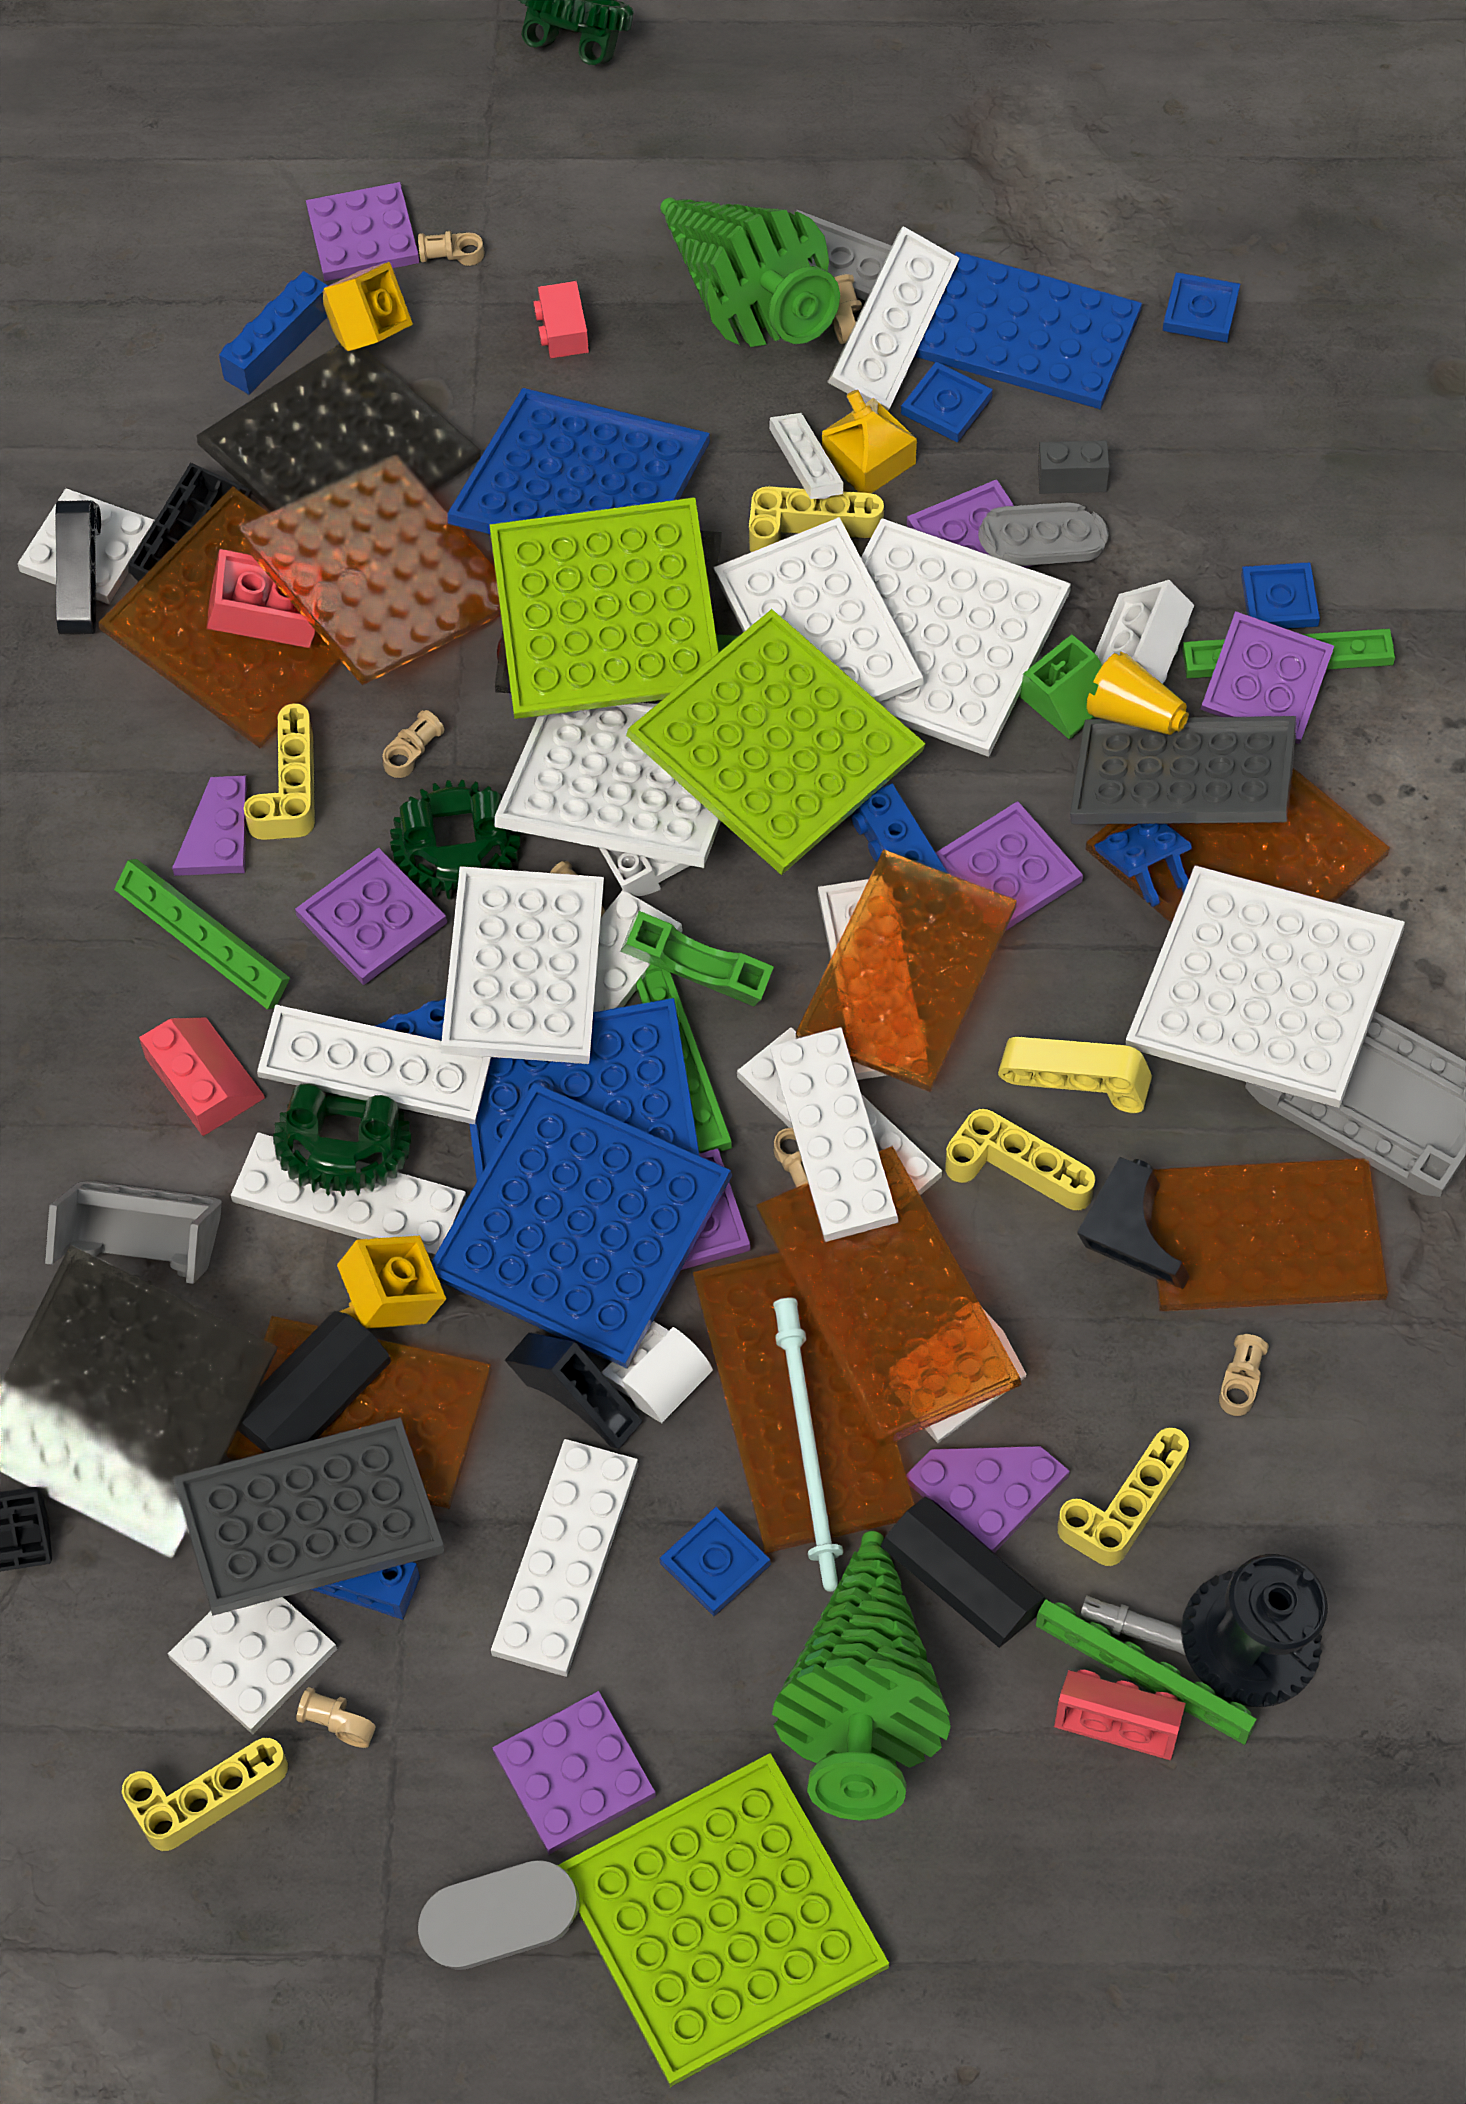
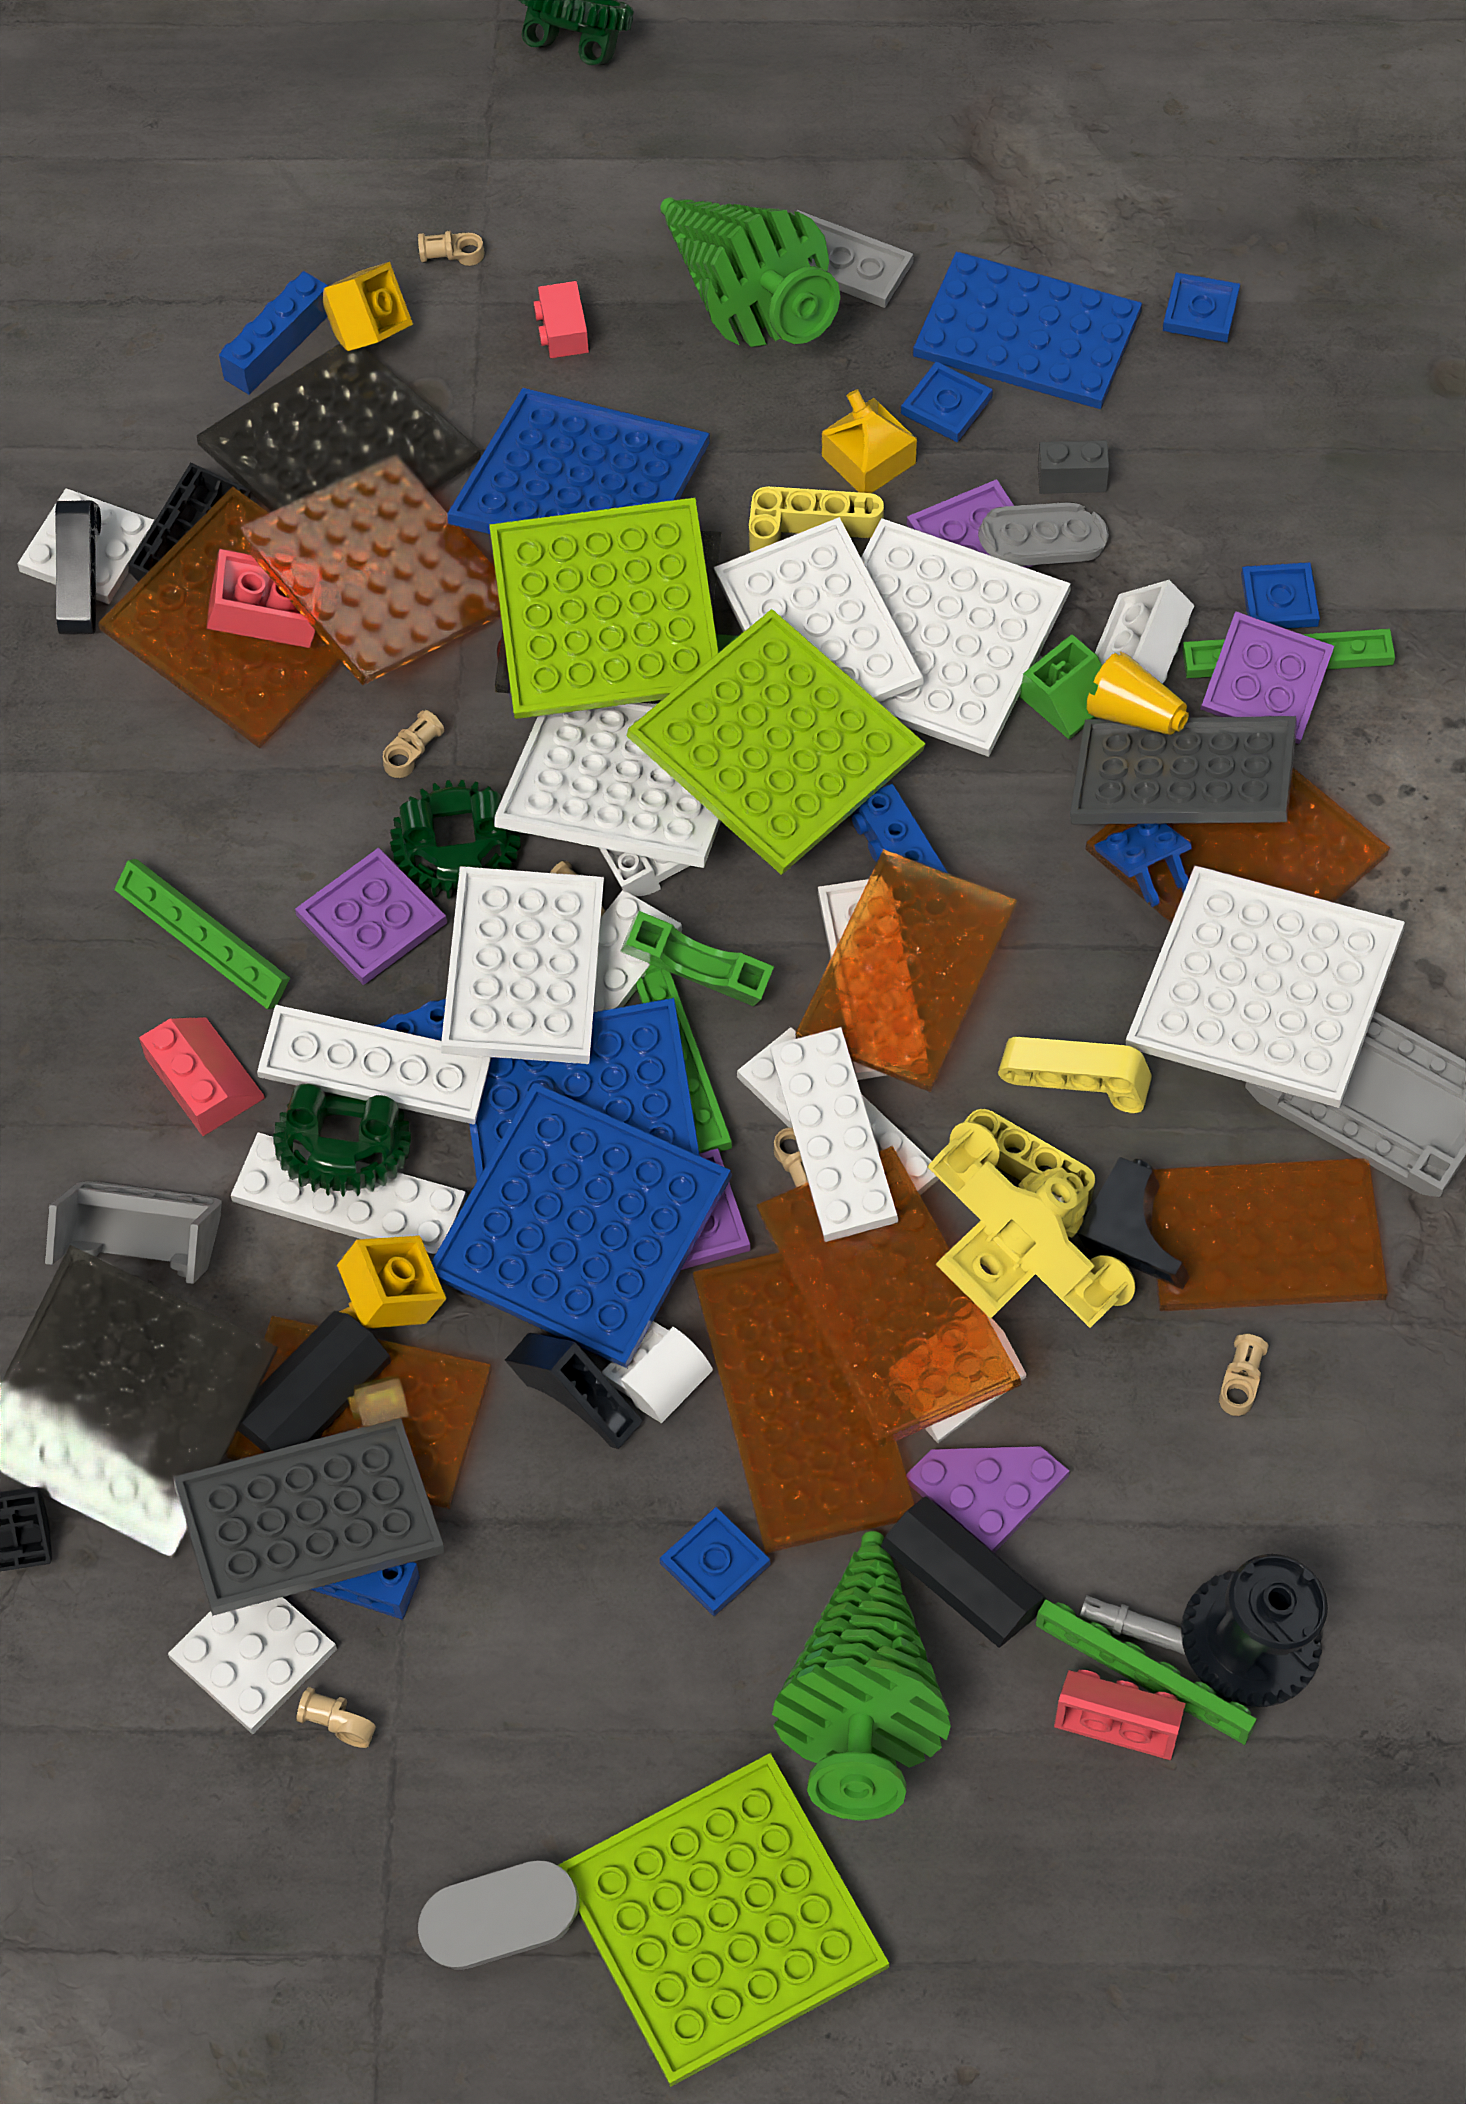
(208, 1787): light yellow beam -> none
(217, 831): medium lavender wing -> none
(291, 770): light yellow beam -> none
(362, 230): medium lavender plate -> none
(378, 1401): none -> clear yellow brick
(564, 1558): white plate -> none
(574, 1772): medium lavender plate -> none
(791, 1338): light aqua bar -> none
(806, 456): white plate -> none
(848, 304): tan connector -> none
(894, 318): white plate -> none
(1012, 859): medium lavender plate -> none
(1023, 1232): none -> light yellow piece
(1132, 1494): light yellow beam -> none

